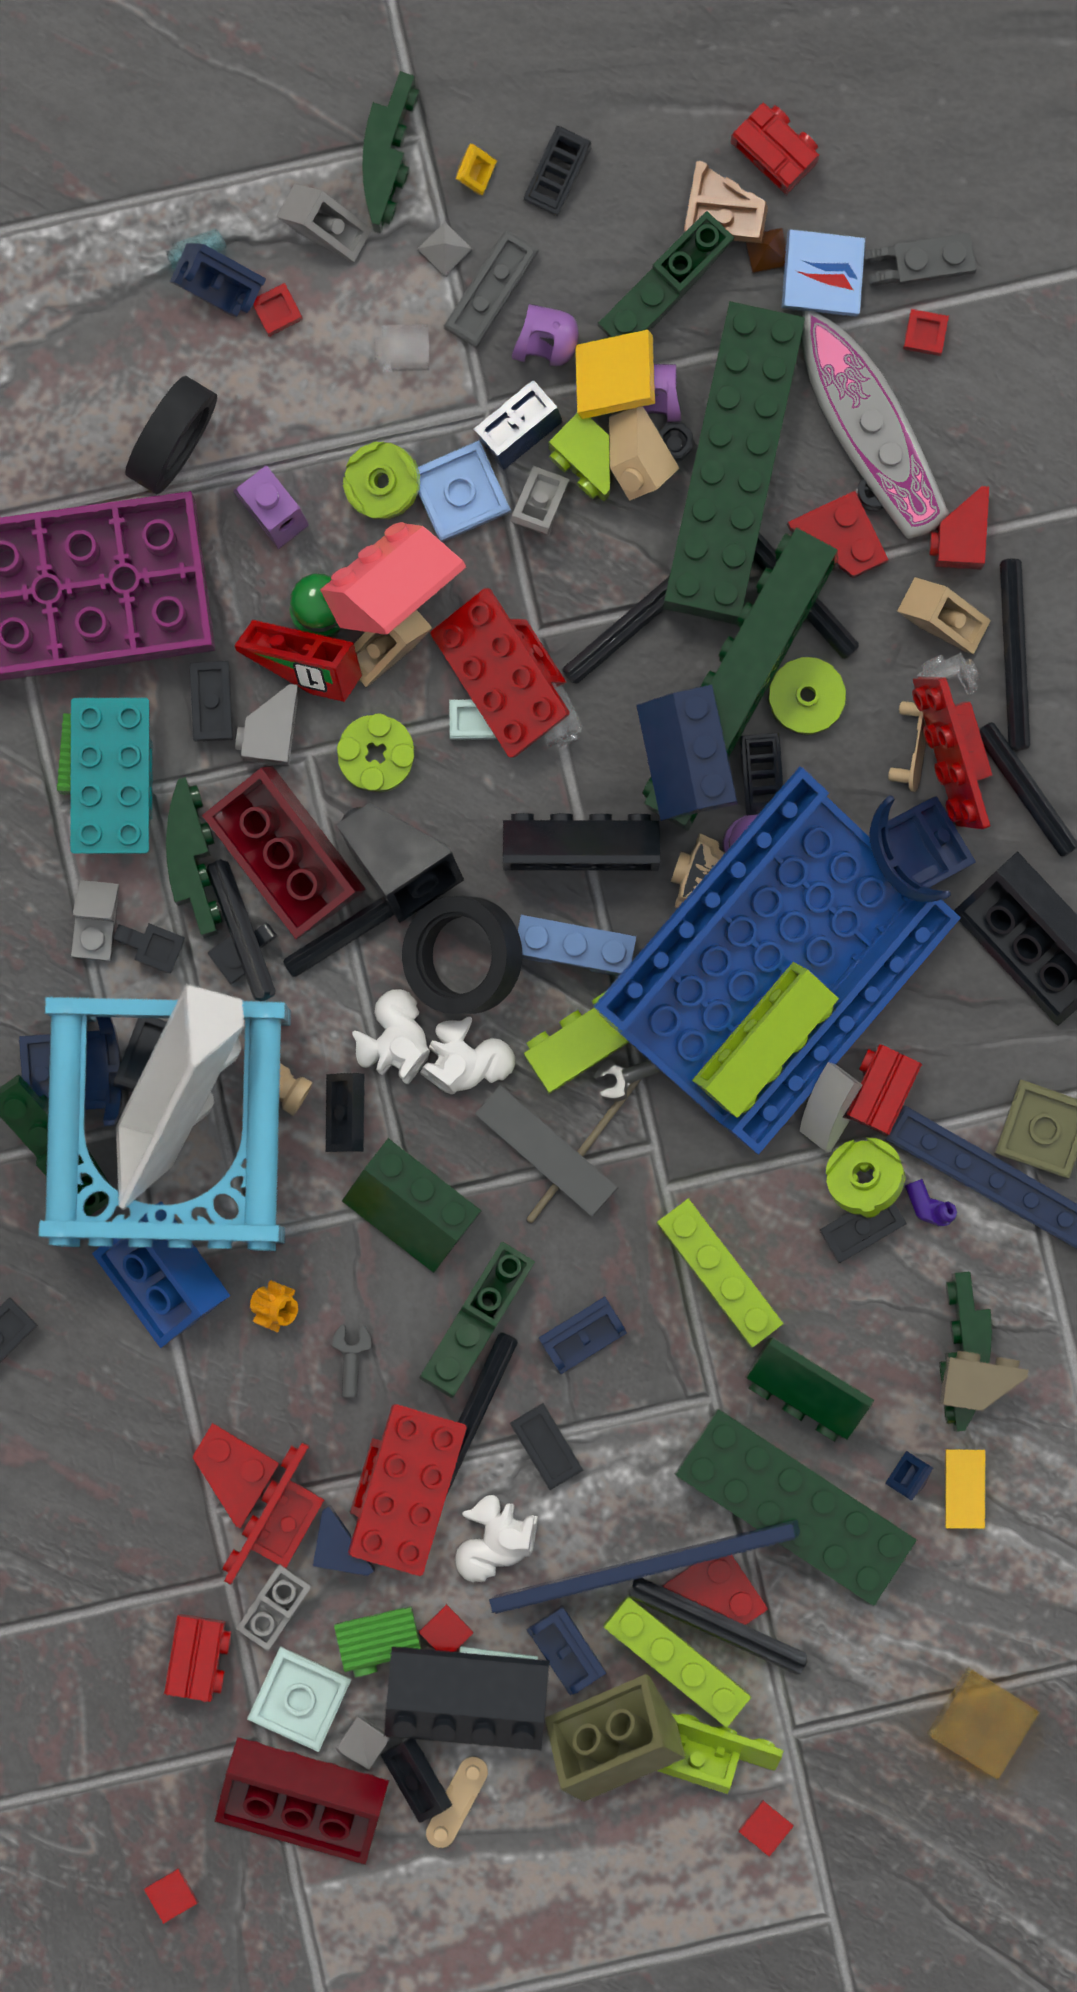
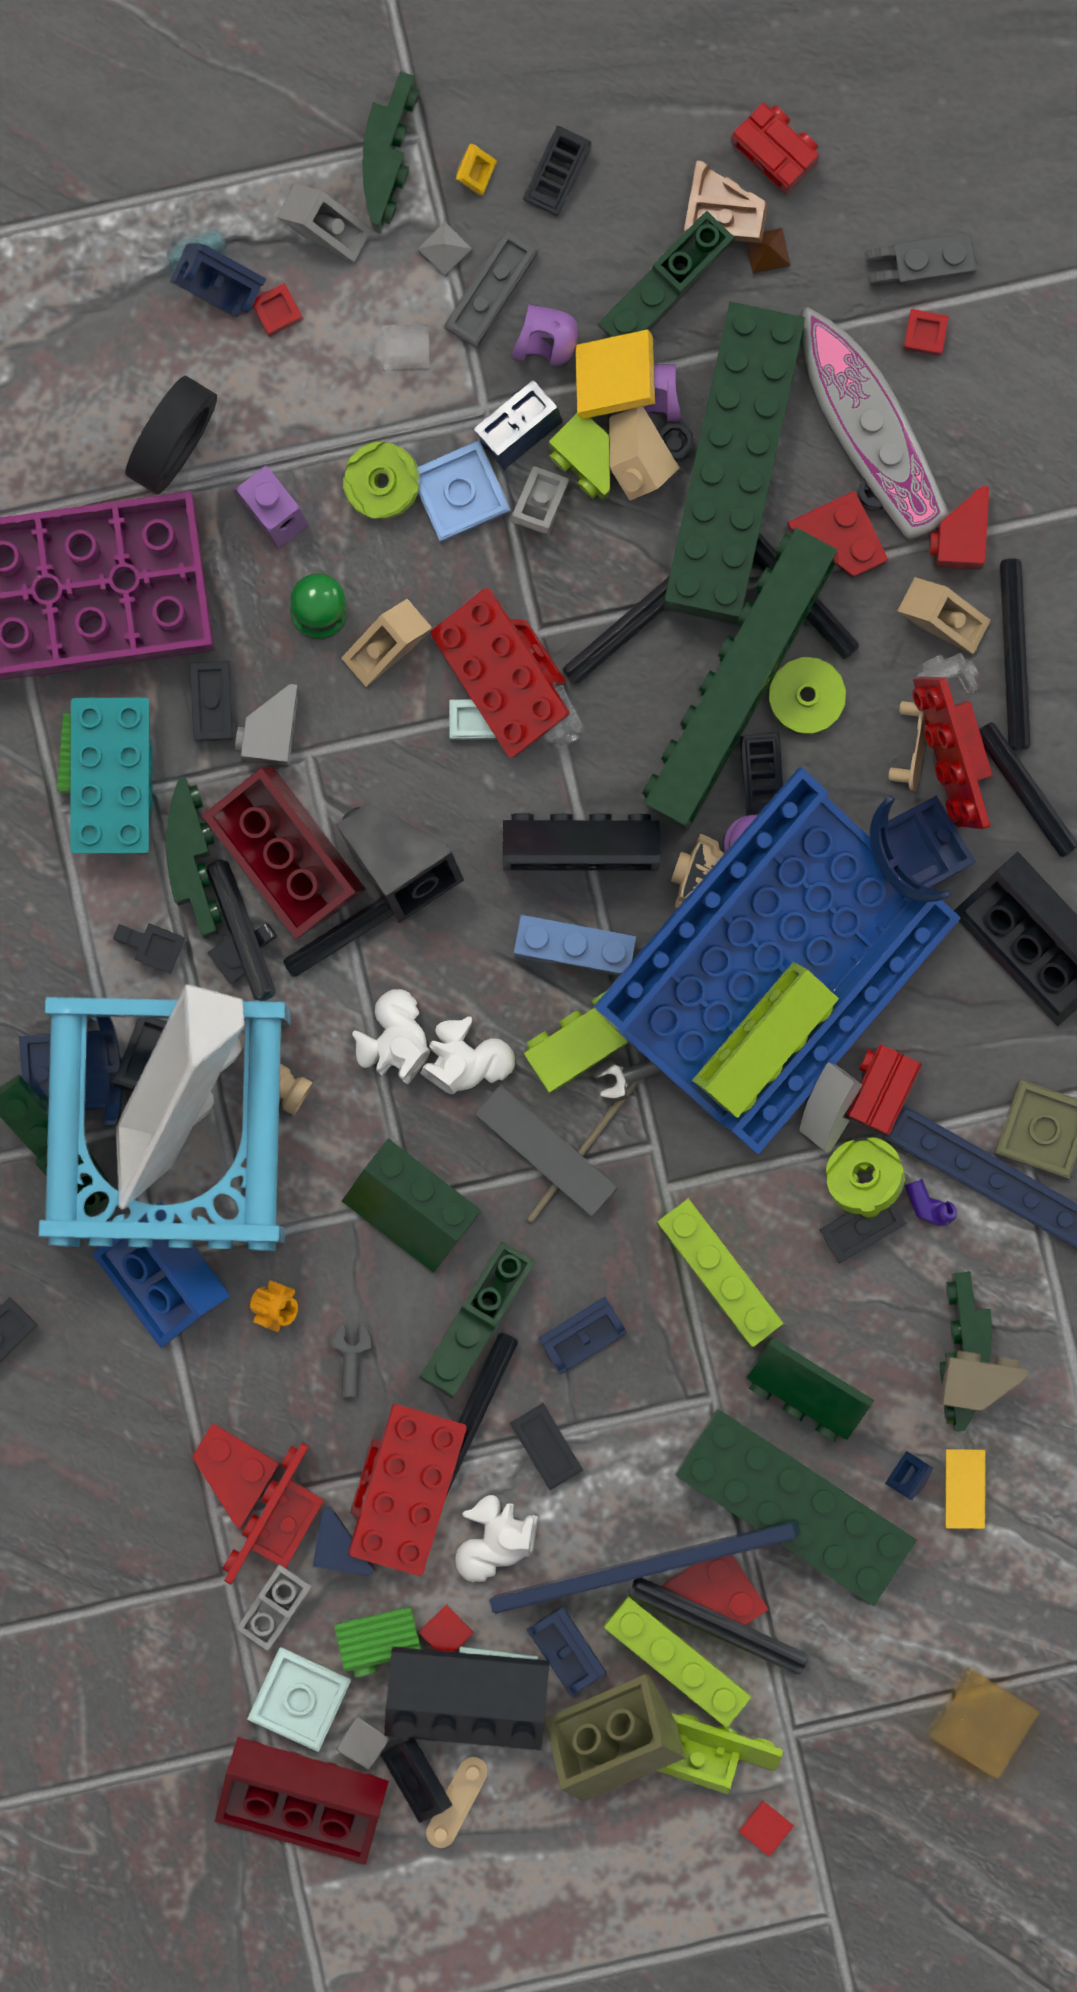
(94, 920): light grey slope -> none
(171, 1895): red tile -> none
(196, 1658): red brick -> none
(305, 659): red slope -> none
(345, 1112): black plate -> none
(390, 579): coral slope -> none
(398, 756): lime plate -> none
(418, 955): black tyre -> none
(686, 753): dark blue slope -> none
(823, 272): light blue tile -> none

